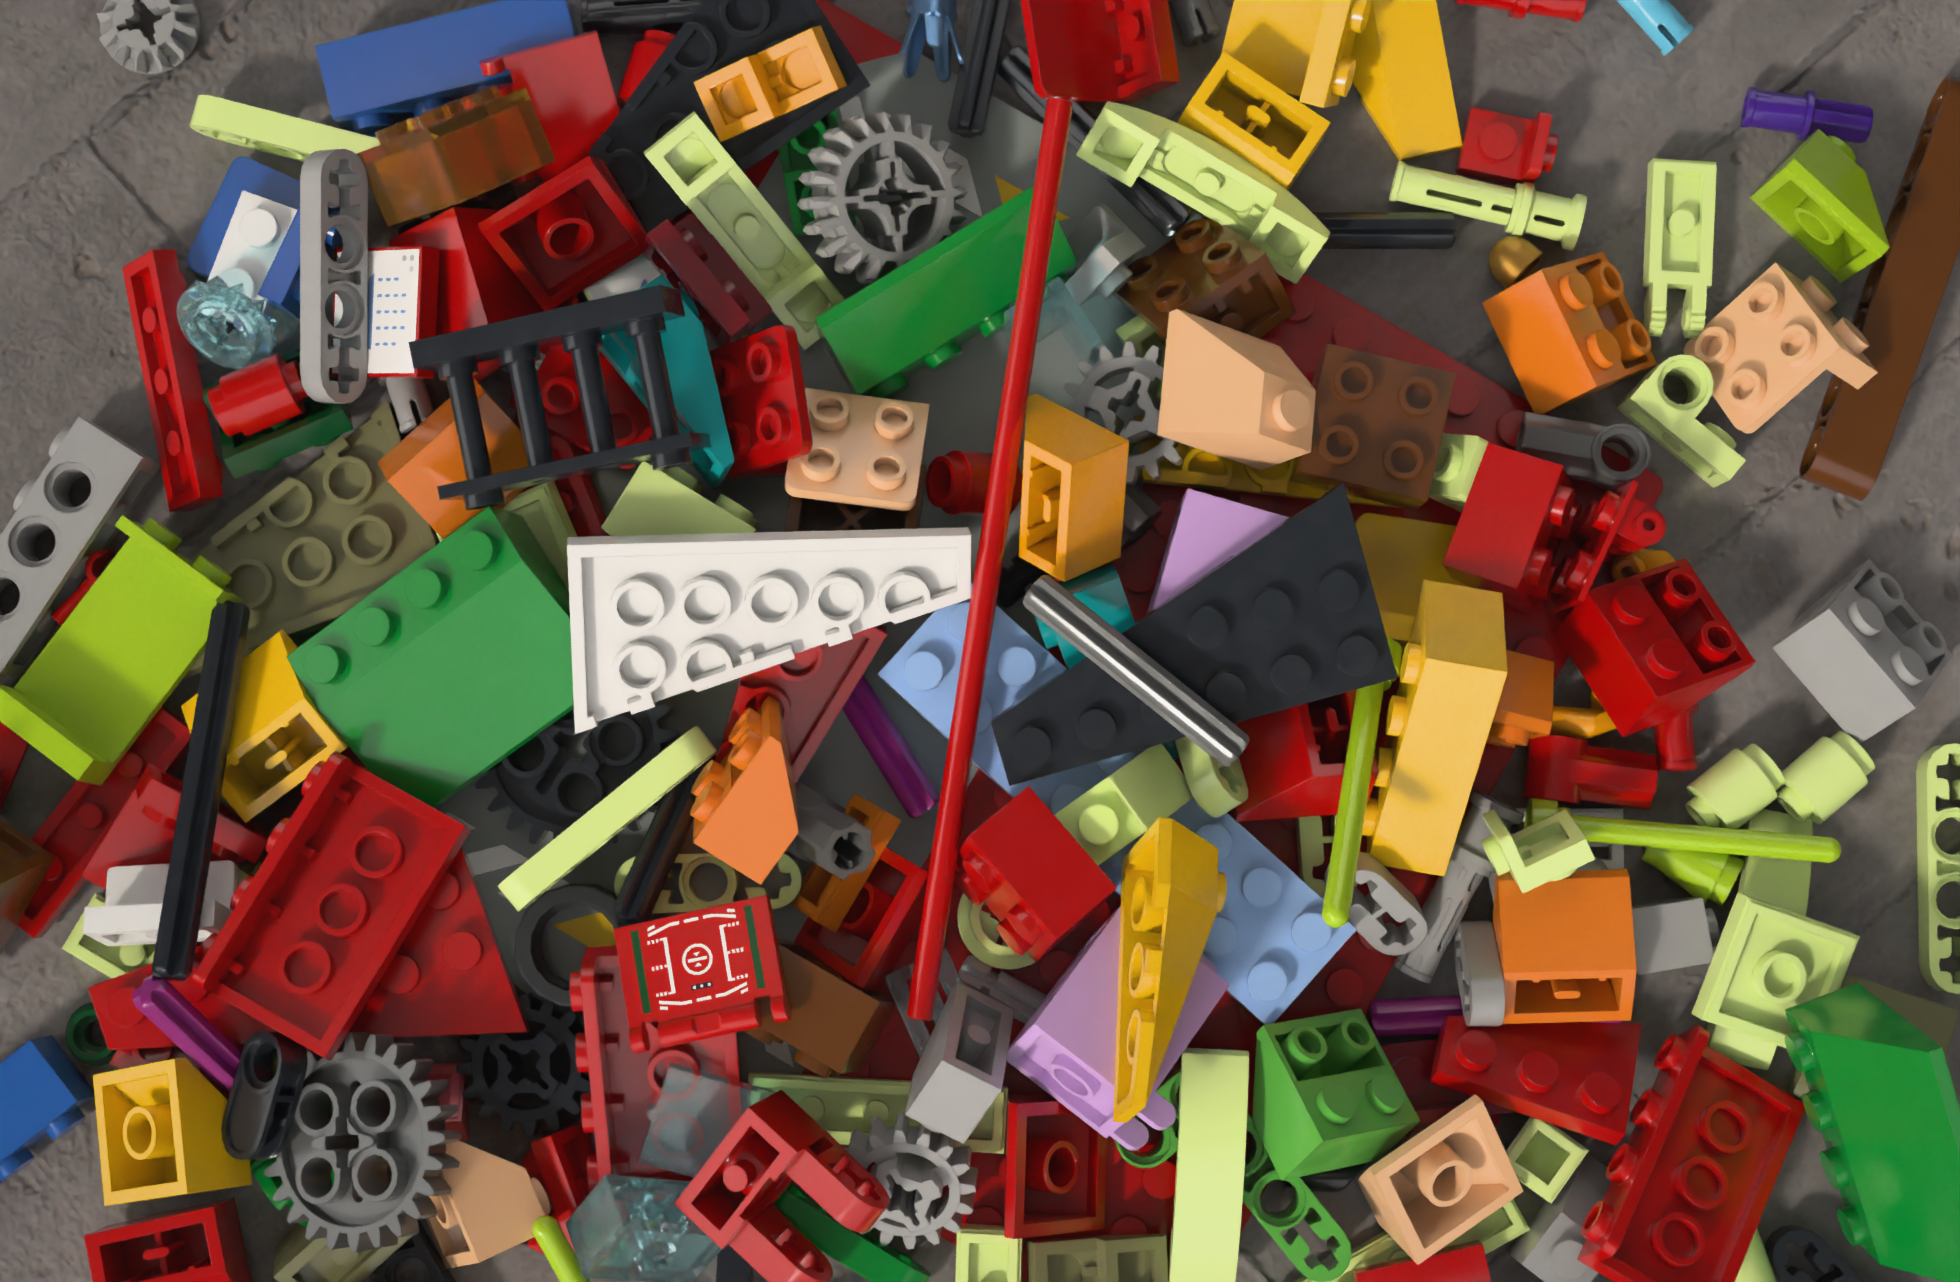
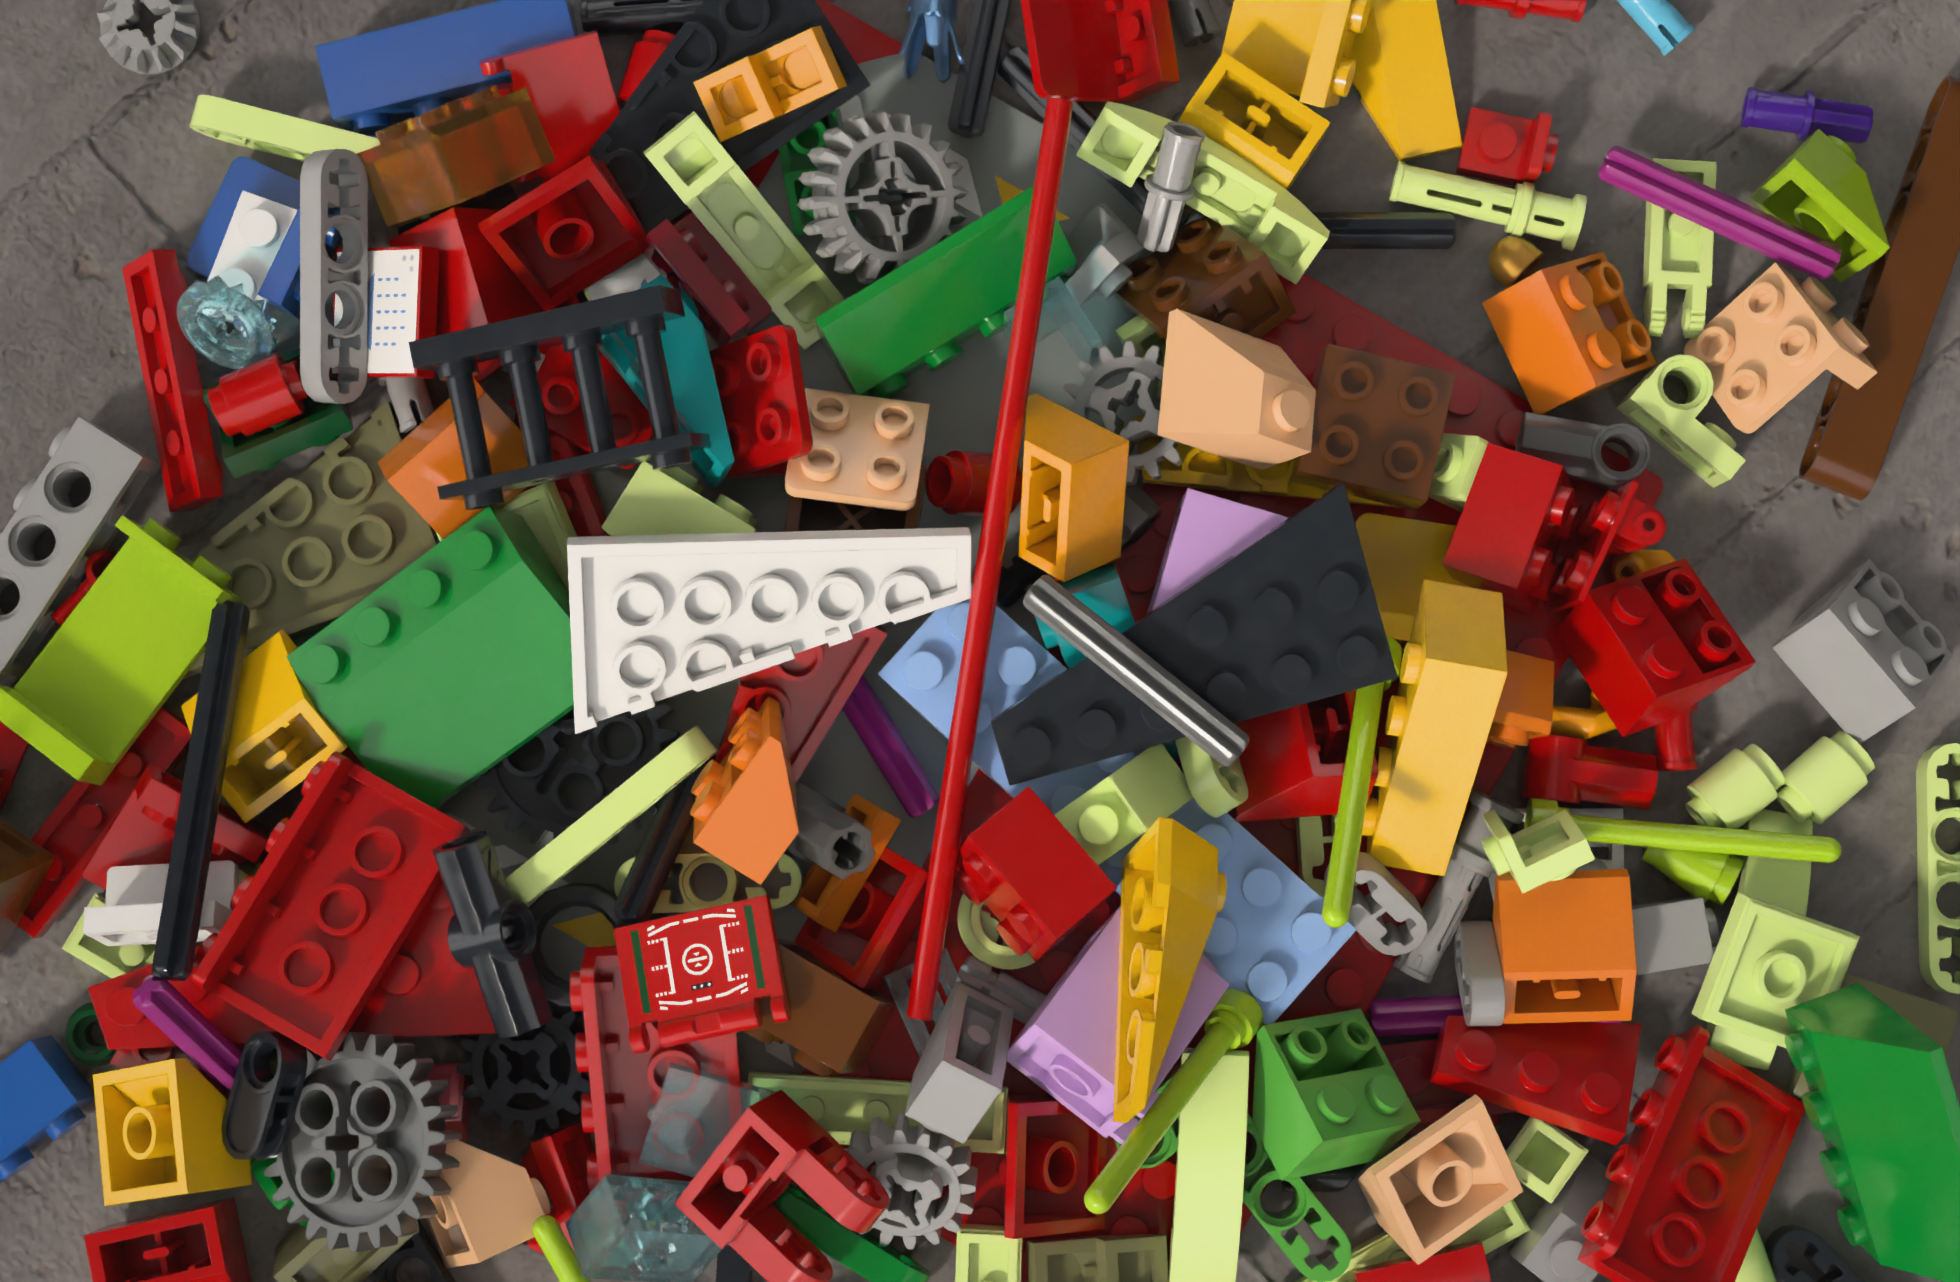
(492, 934): none -> black piece
(1170, 186): none -> light grey axle
(1227, 1027): none -> lime piece
(1720, 213): none -> magenta axle

